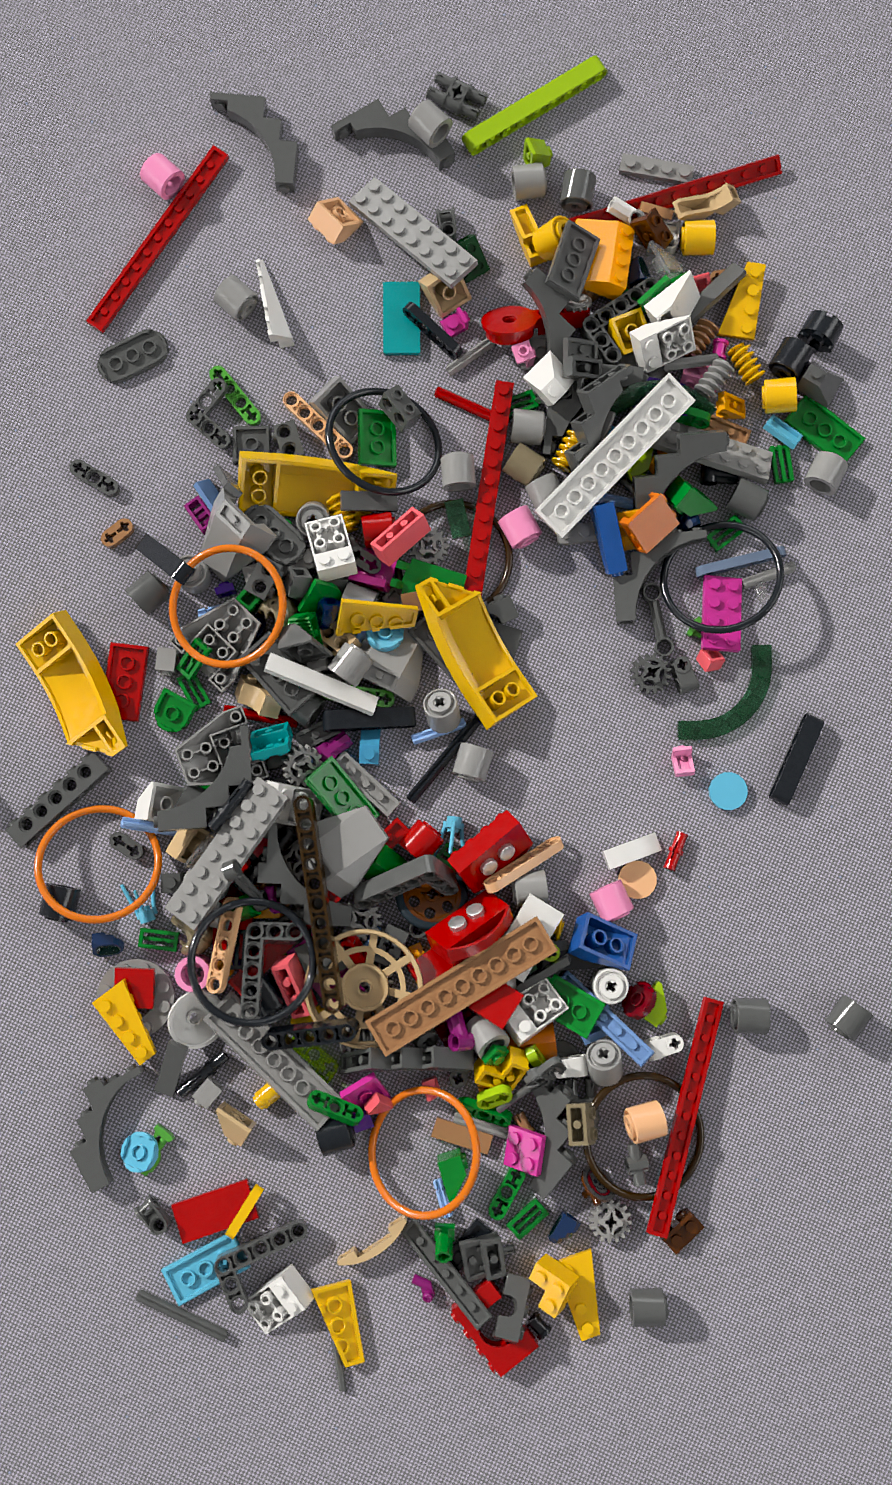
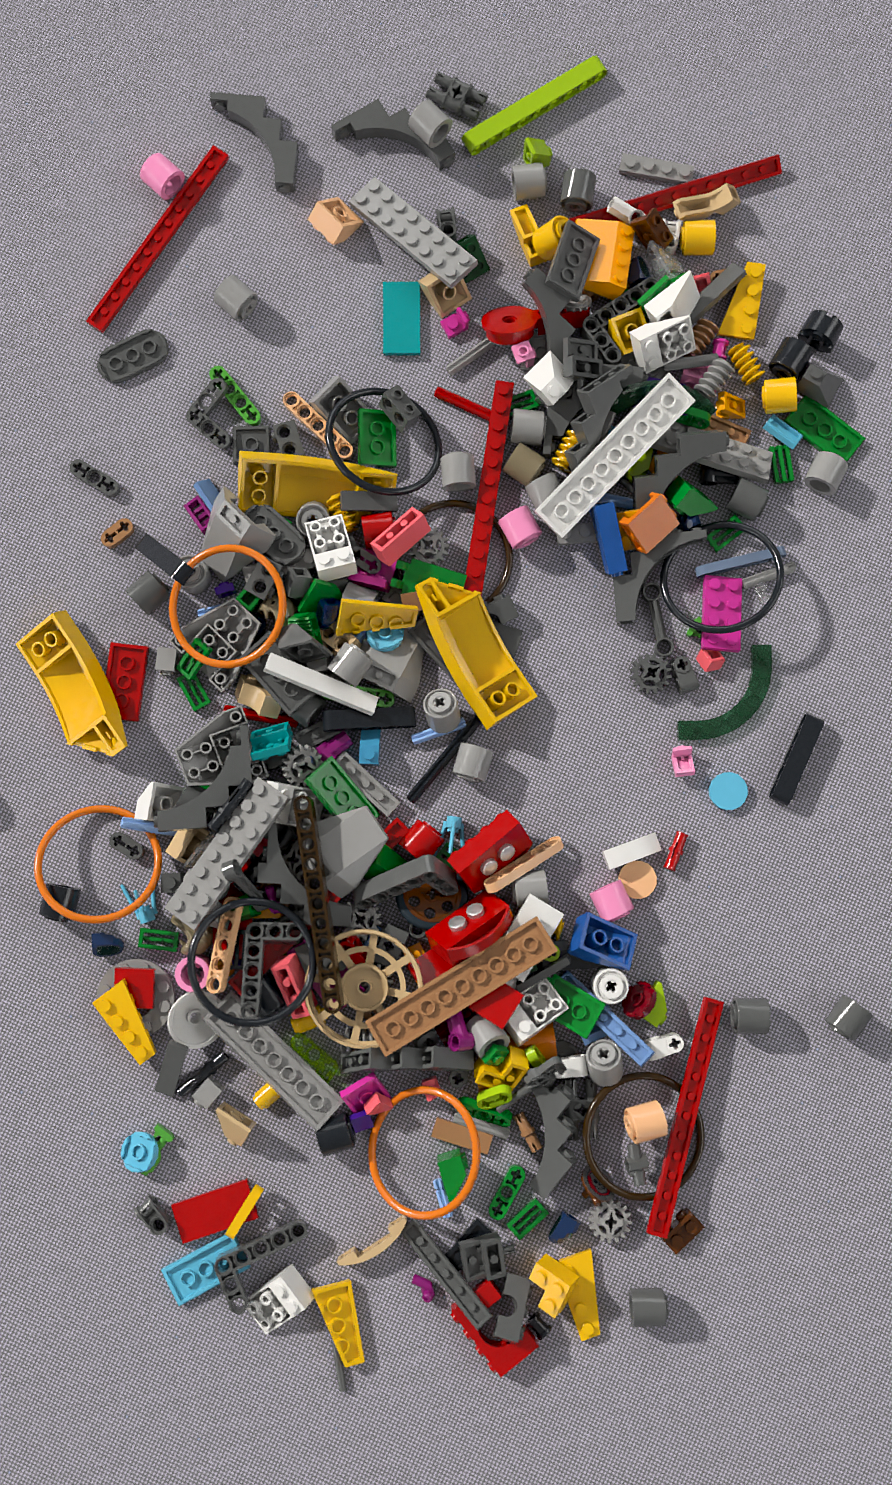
(18, 829): dark grey brick -> none
(90, 1154): dark grey arch -> none
(173, 711): green tile -> none
(182, 1315): dark grey axle -> none
(227, 481): dark grey tile -> none
(275, 319): white wedge -> none
(302, 1039): black beam -> none
(335, 1100): green beam -> none
(432, 330): black beam -> none
(444, 1240): green piece -> none
(457, 519): clear green plate -> none
(524, 1150): dark pink plate -> none
(581, 1124): dark tan brick -> none
(665, 213): medium nougat beam -> none

